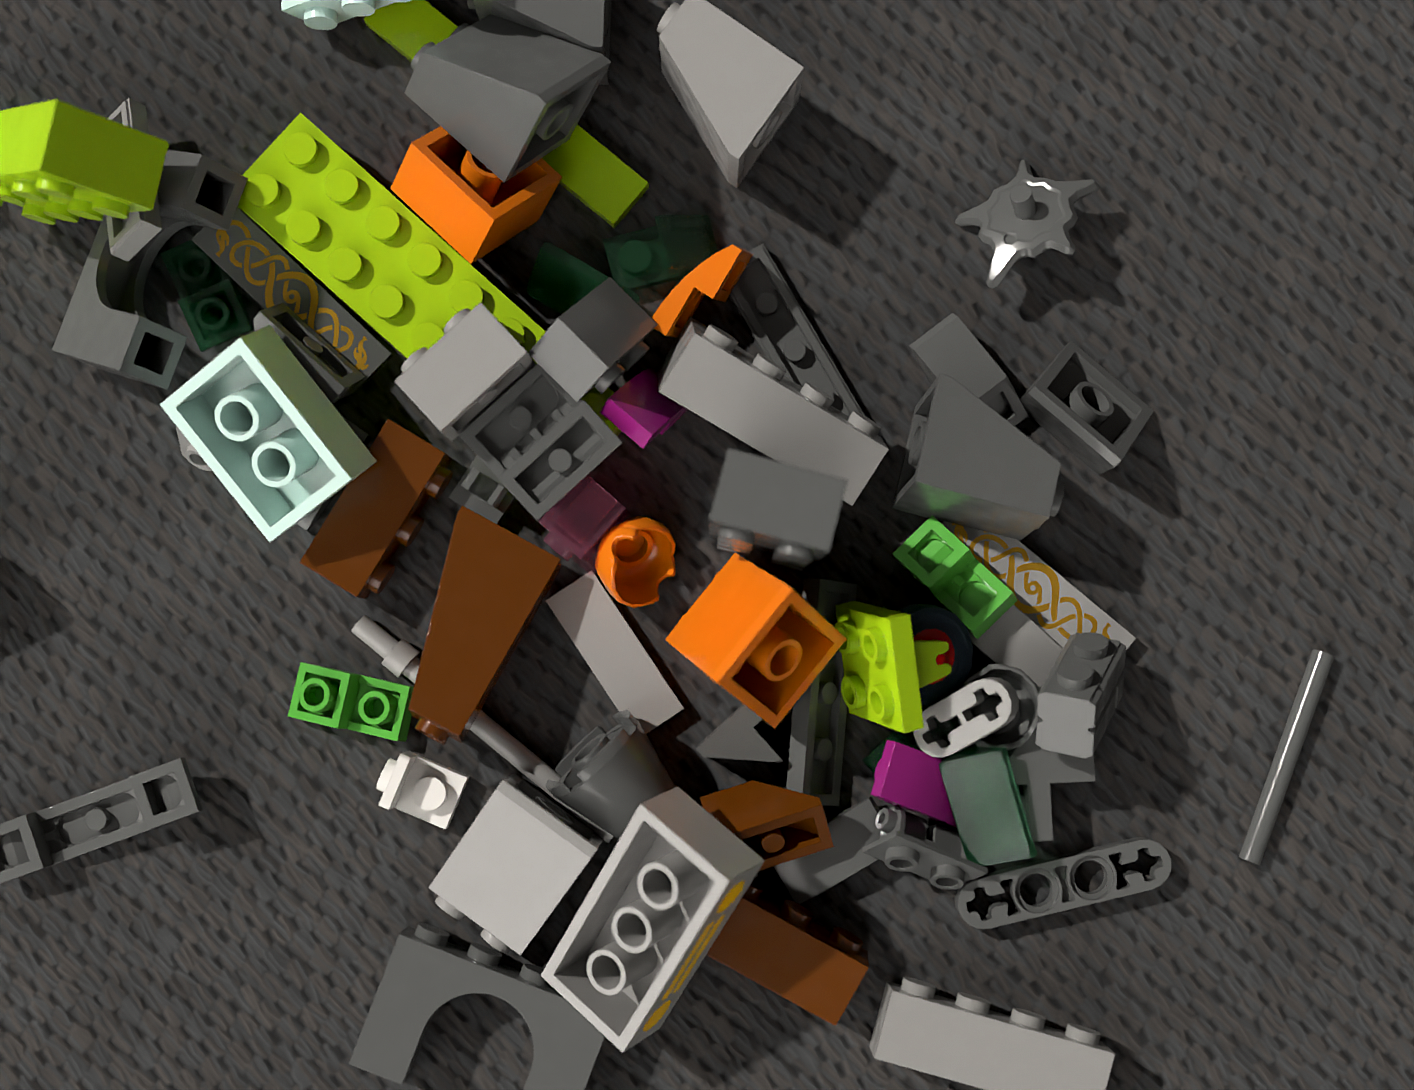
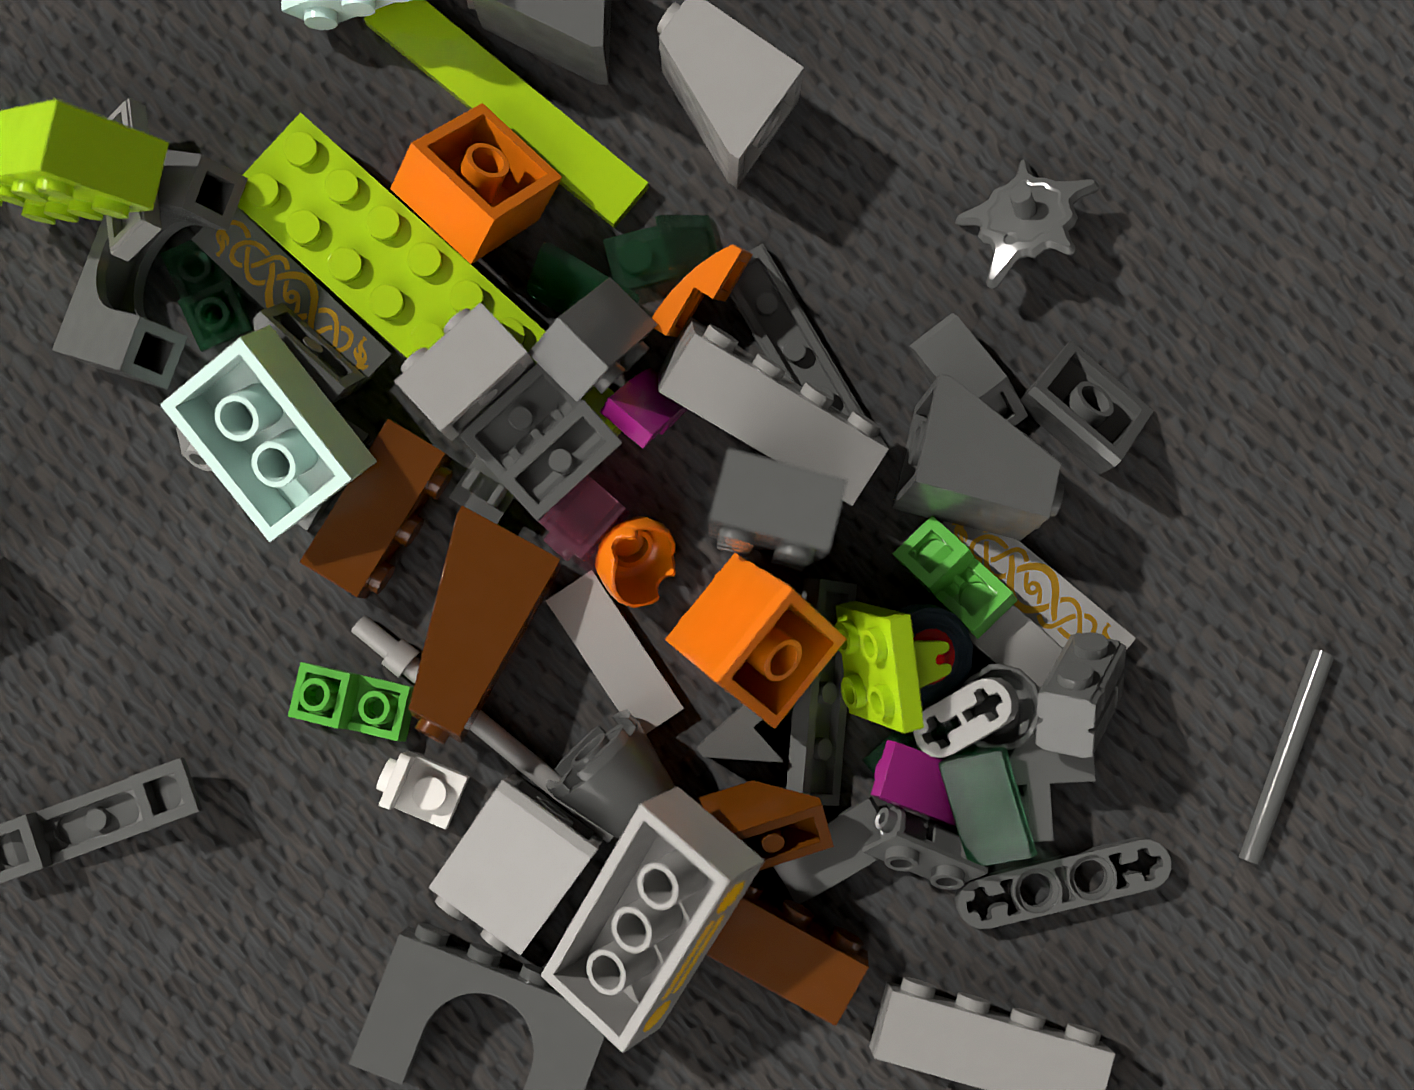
(505, 90): dark grey slope -> none

